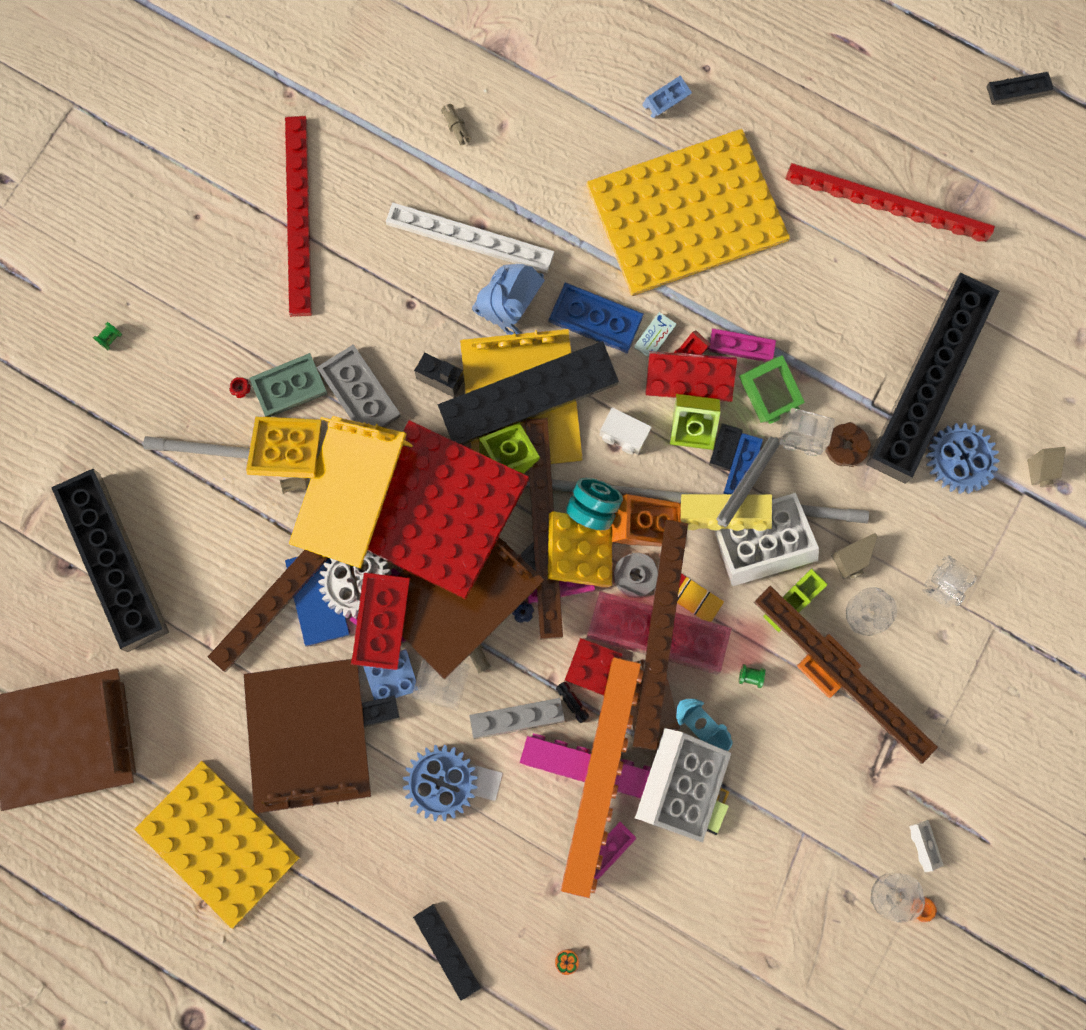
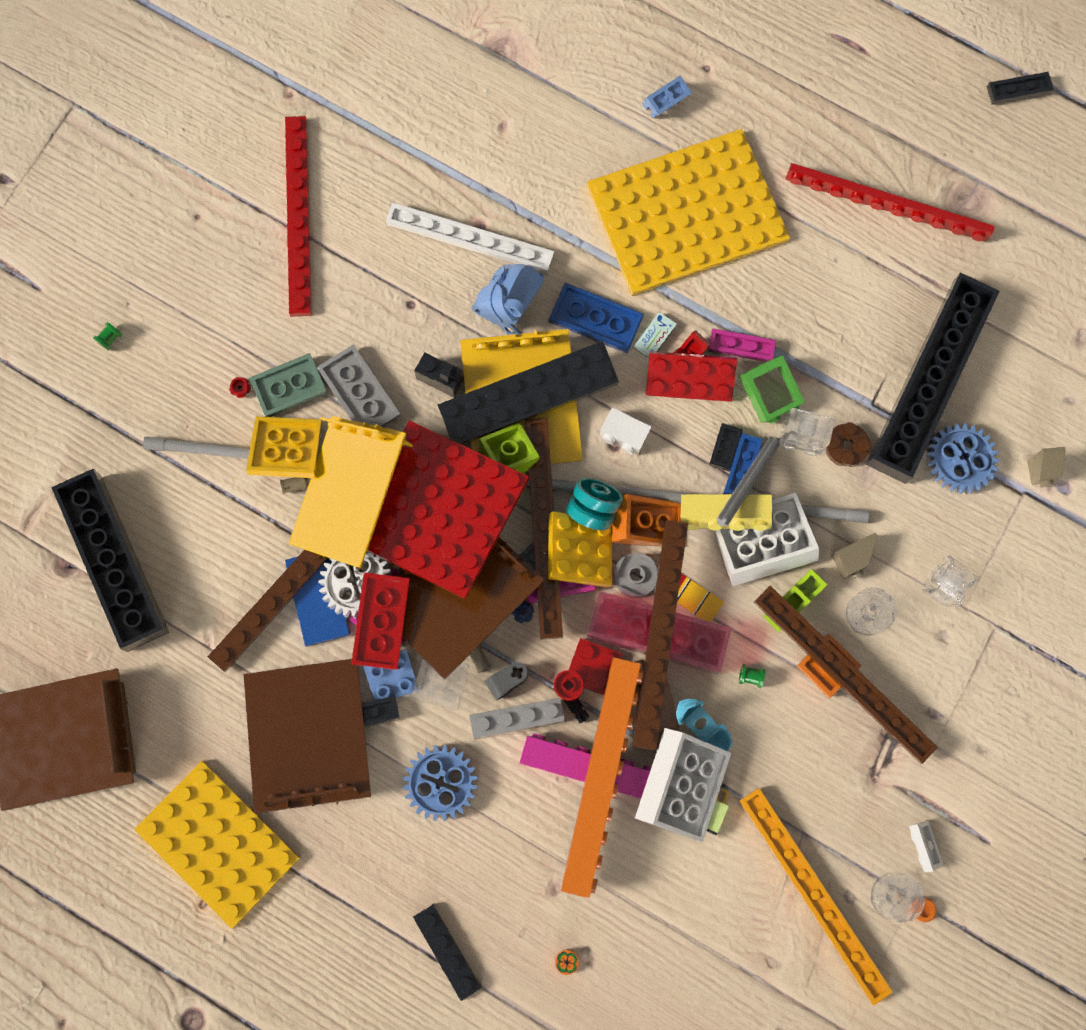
(456, 124): dark tan pin -> none
(487, 781): white sticker -> none
(503, 683): none -> dark grey piece
(569, 685): none -> red wheel
(617, 842): dark pink plate -> none
(695, 421): lime slope -> none
(816, 897): none -> light orange plate

